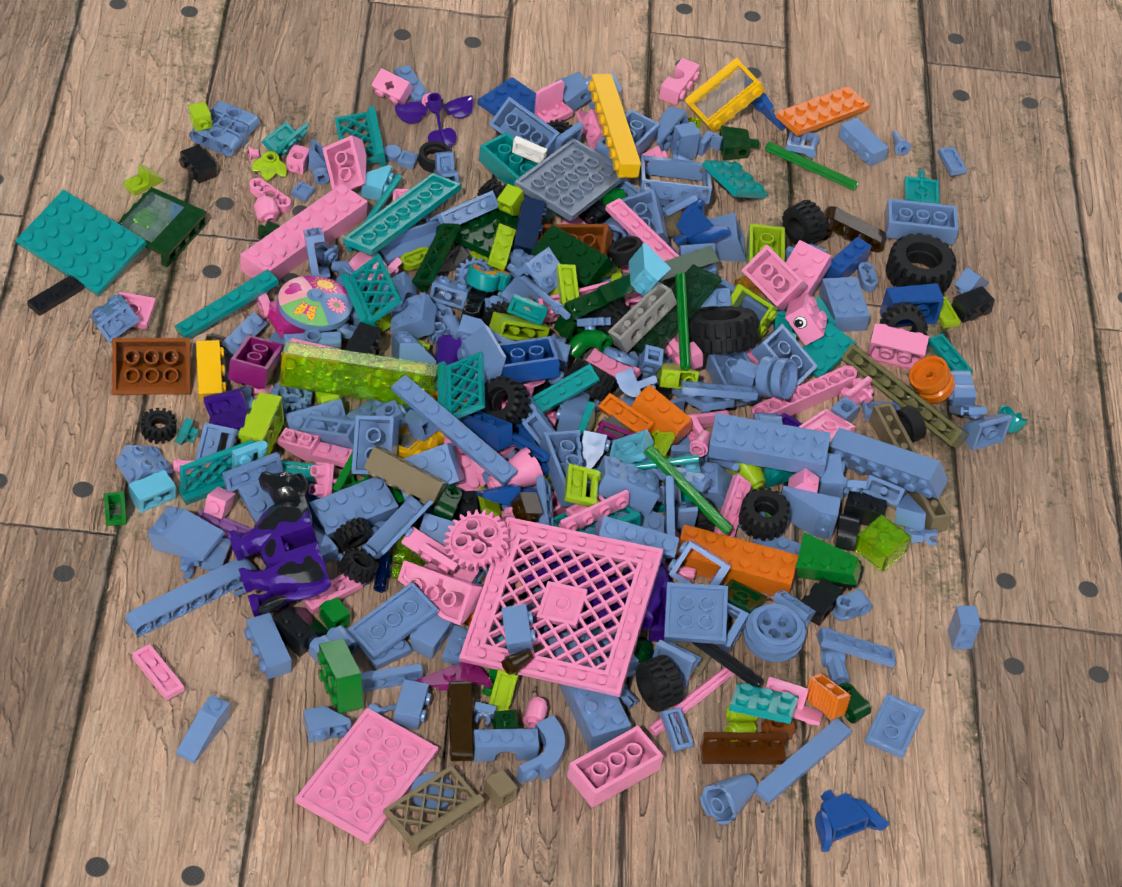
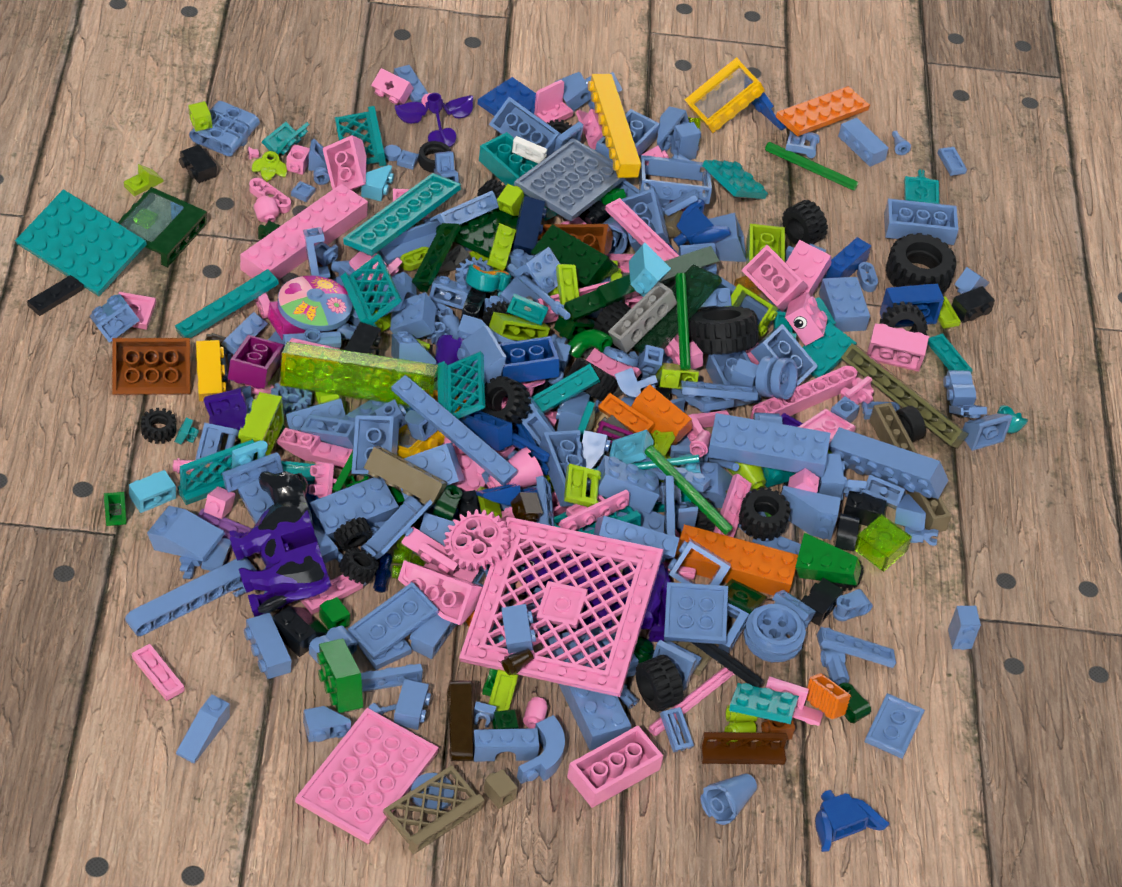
(139, 461): medium blue bracket -> none
(382, 201): teal bar -> none
(454, 645): medium blue plate -> none
(457, 672): magenta wing -> none
(591, 323): medium blue plate -> none
(624, 249): black tyre -> none
(675, 88): bright pink arch -> none
(709, 140): medium blue bracket -> none
(736, 143): dark green torso -> none
(802, 761): medium blue tile -> none
(852, 227): dark brown beam -> none
(932, 379): orange wheel -> none

